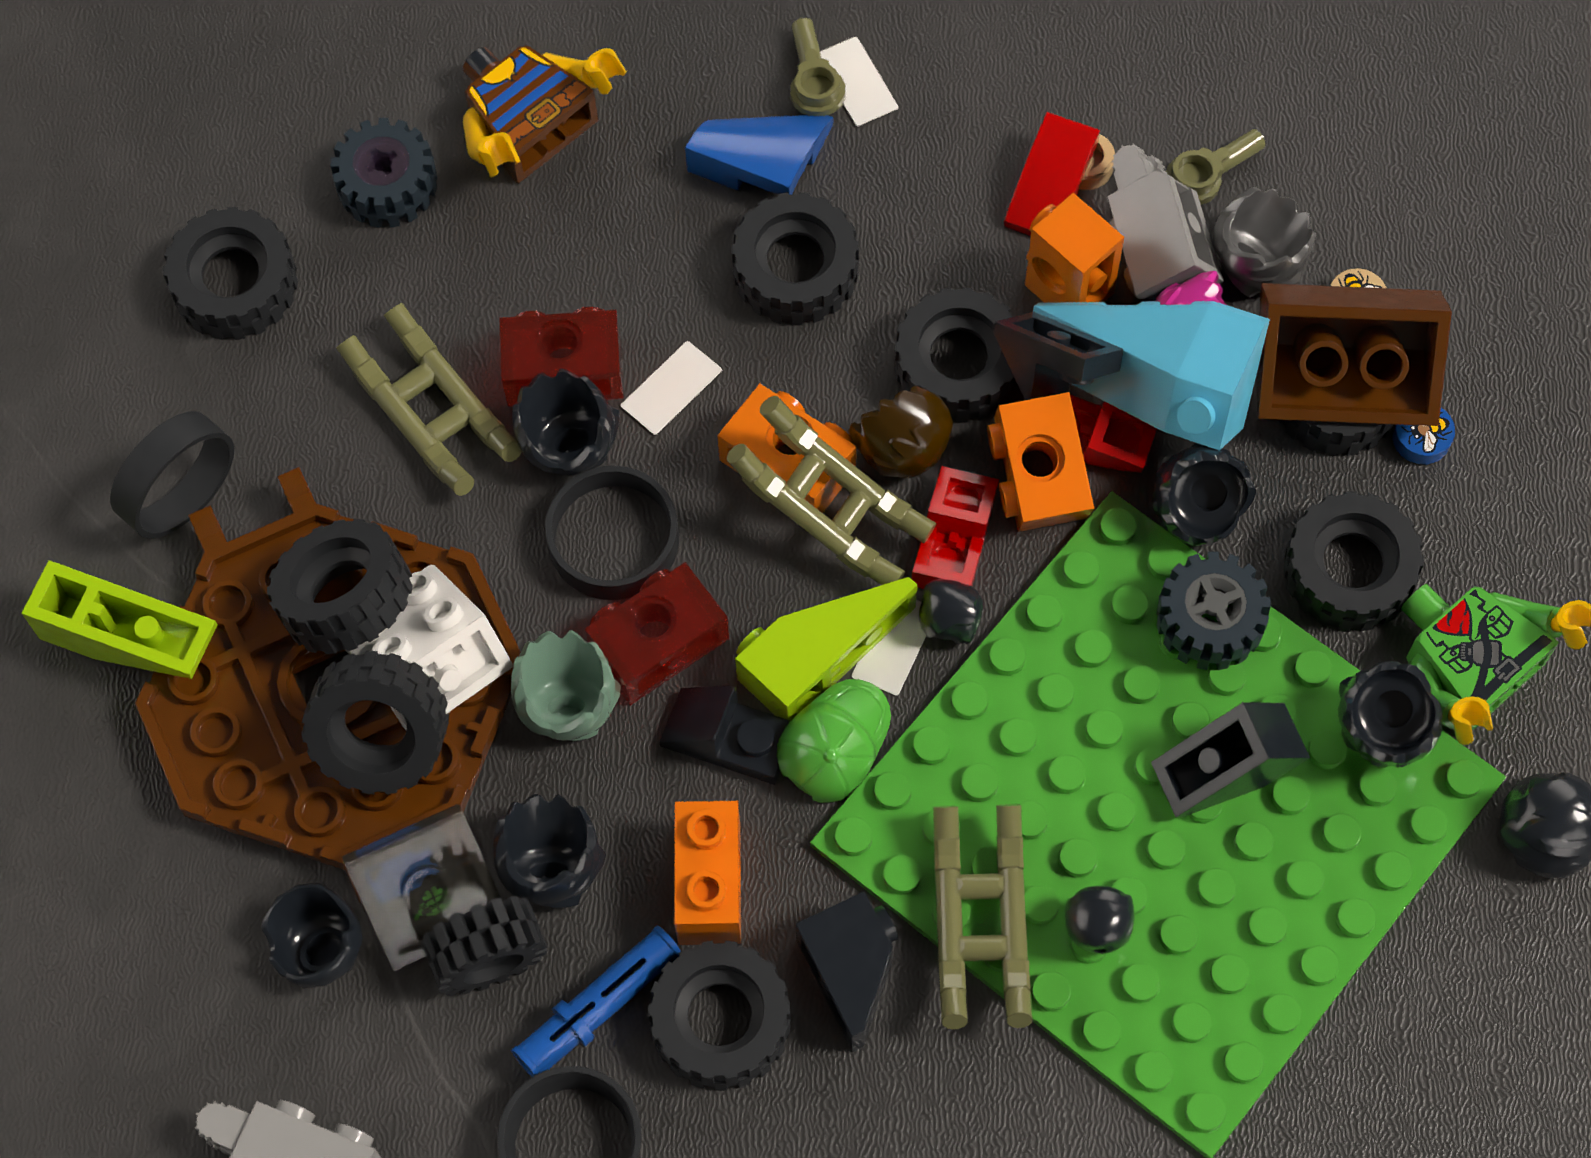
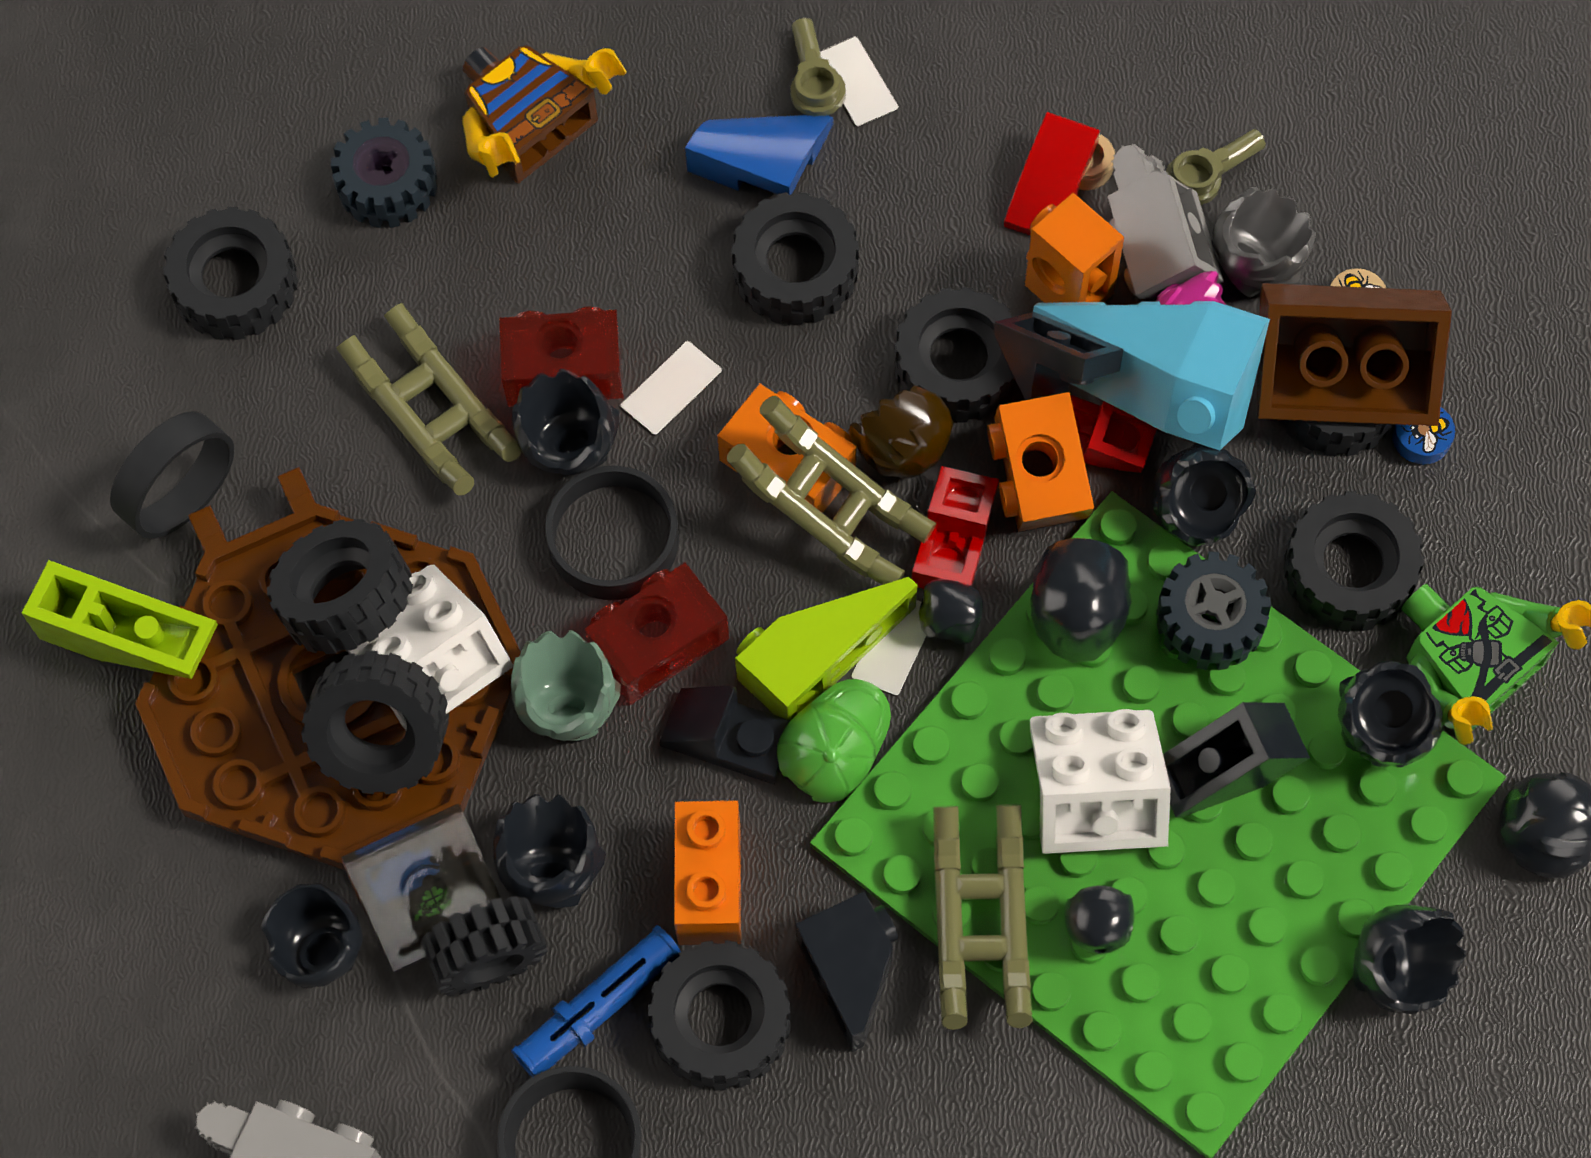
(1080, 598): none -> black piece
(1100, 781): none -> white bracket
(1408, 957): none -> black hair

